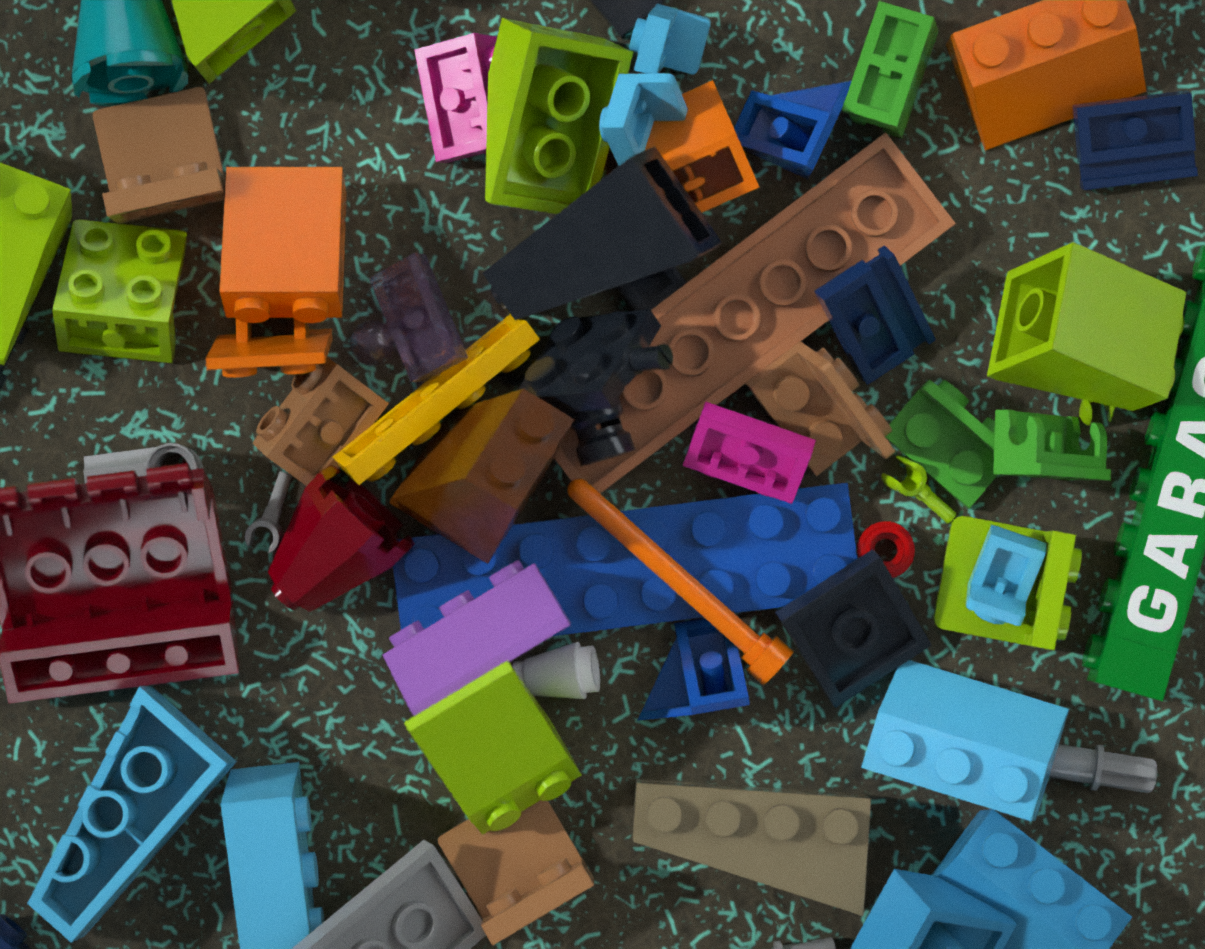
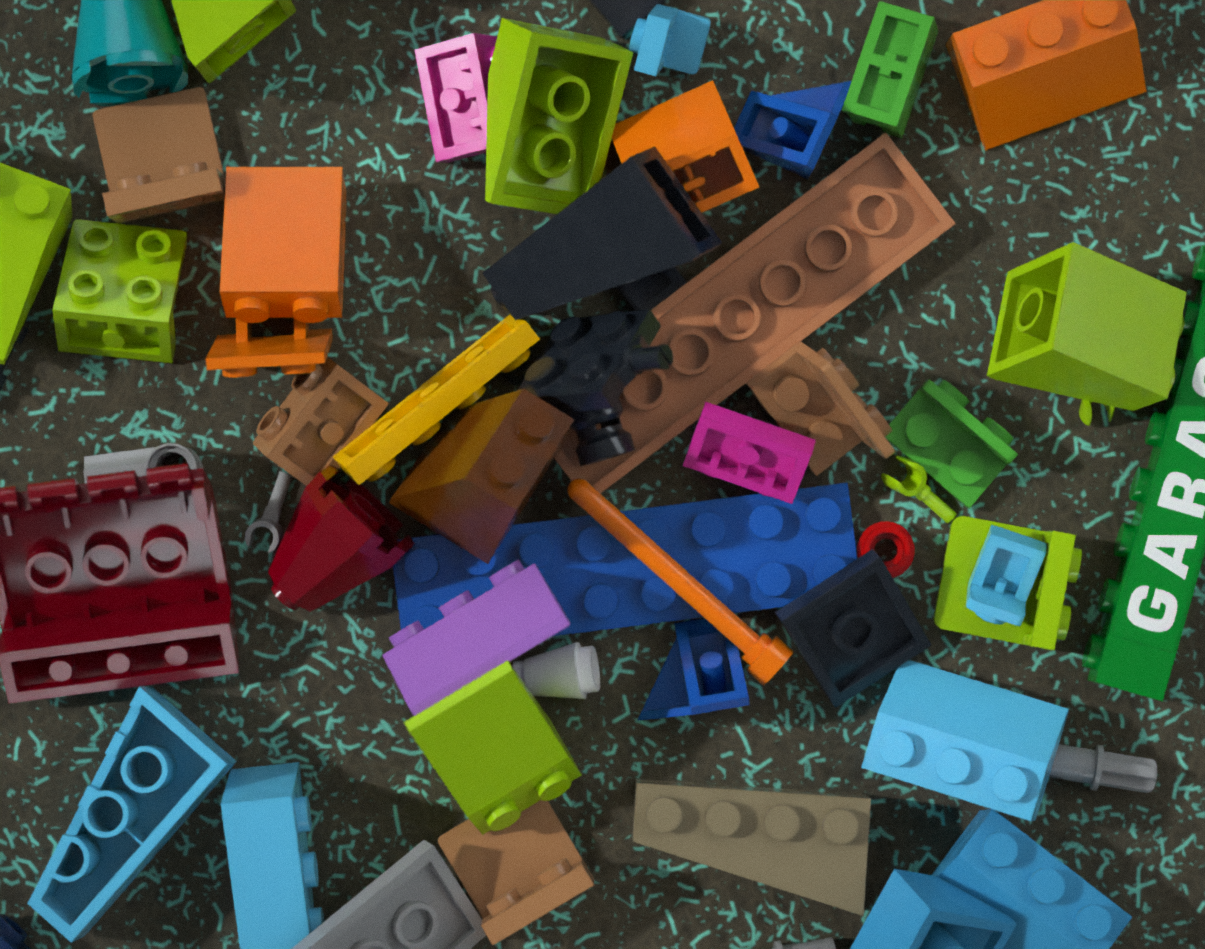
(414, 322): plate -> none
(634, 108): medium azure bracket -> none
(875, 315): dark blue plate -> none
(1047, 447): bright green hinge -> none
(1135, 140): dark blue plate -> none

